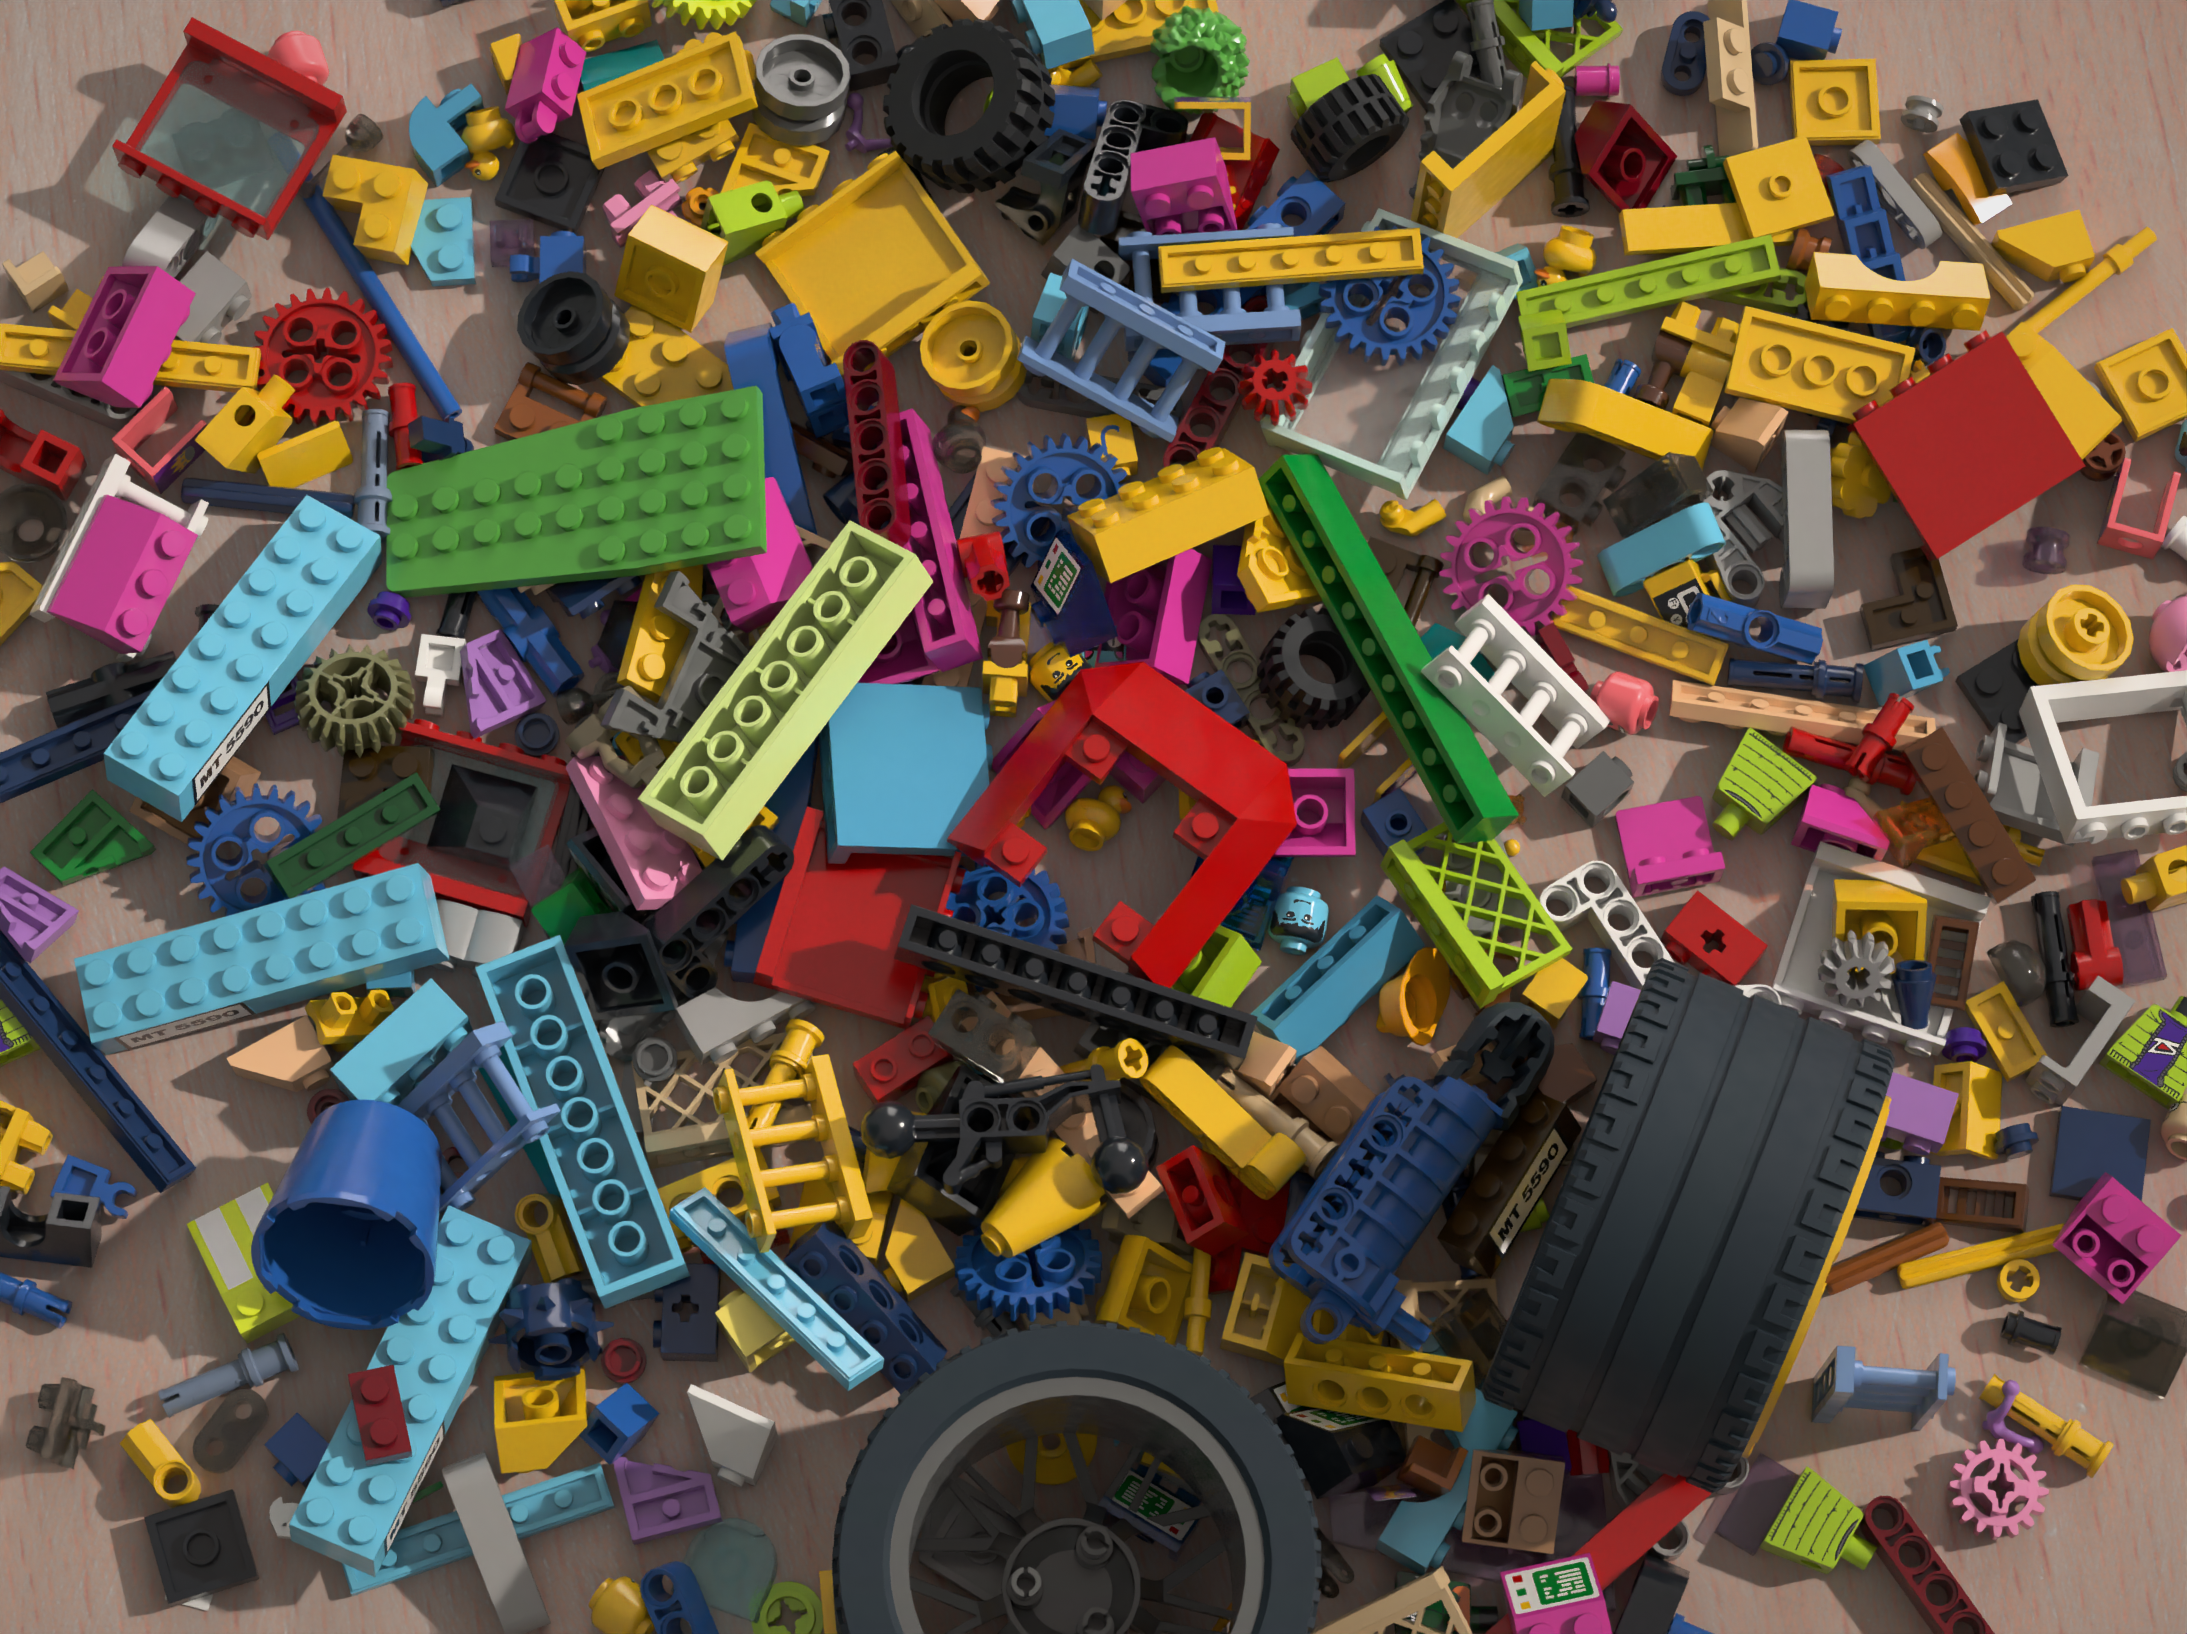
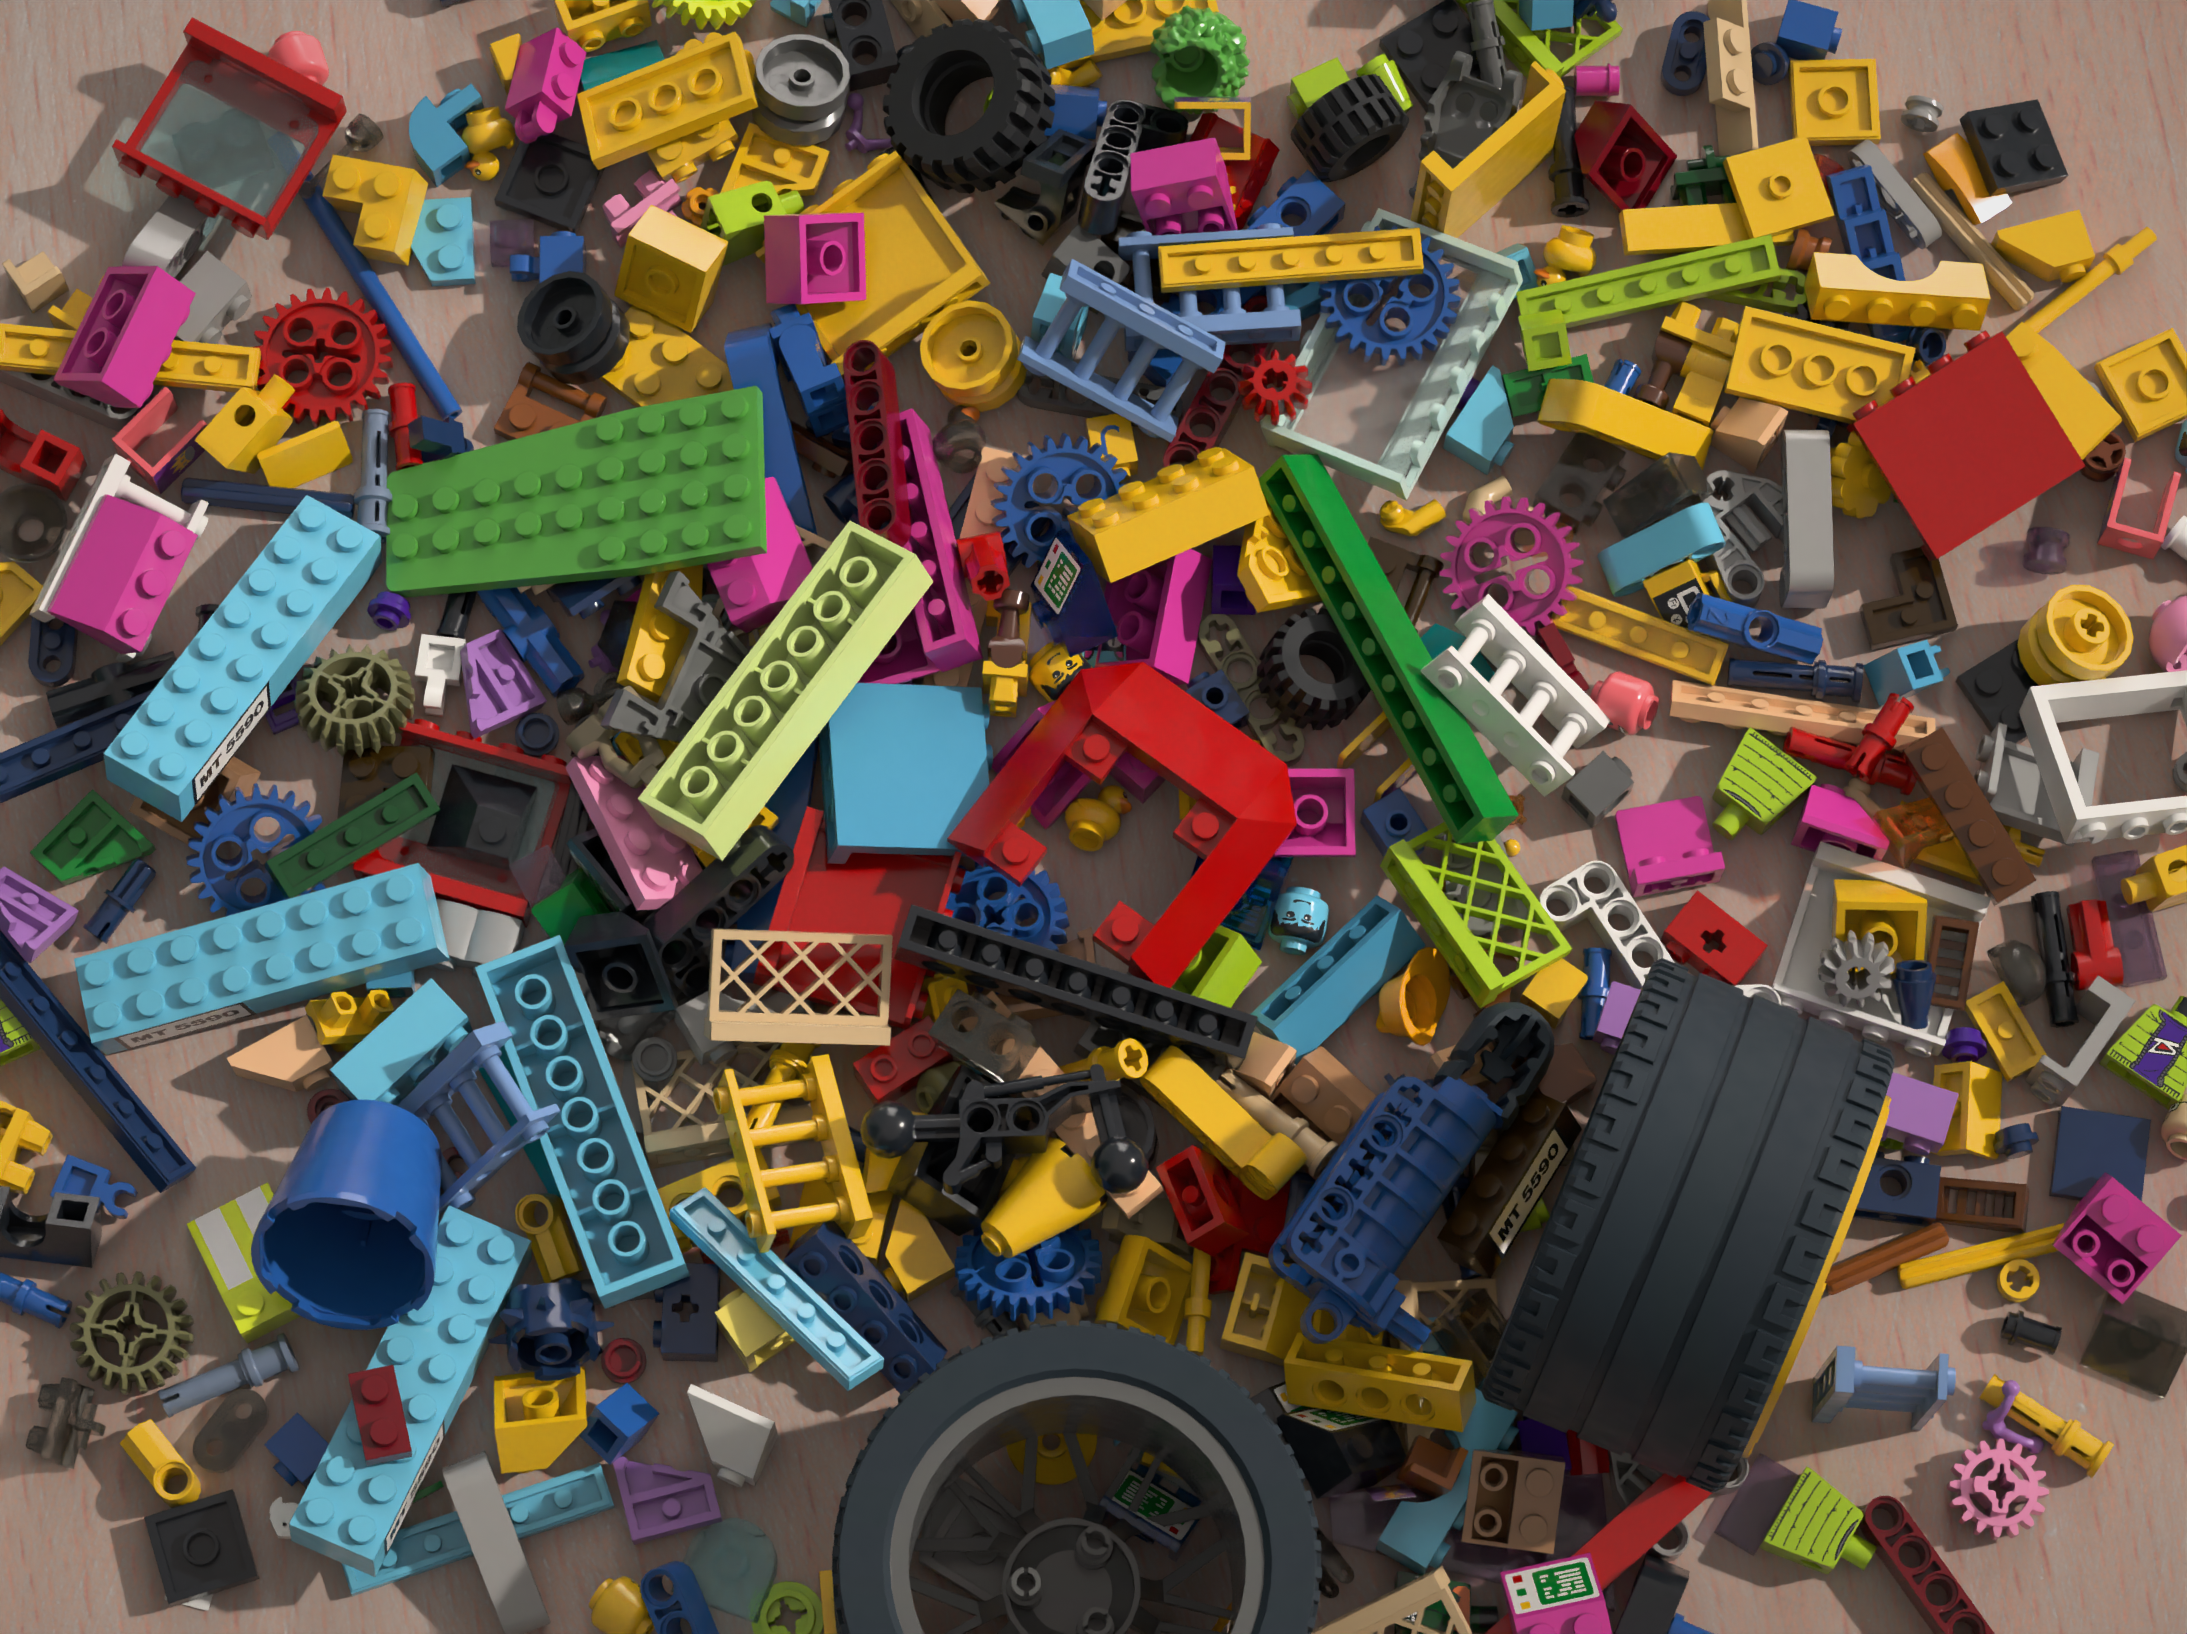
(52, 645): none -> dark blue plate
(120, 900): none -> dark blue axle
(131, 1351): none -> olive gear
(799, 1027): none -> tan fence
(815, 258): none -> dark pink slope

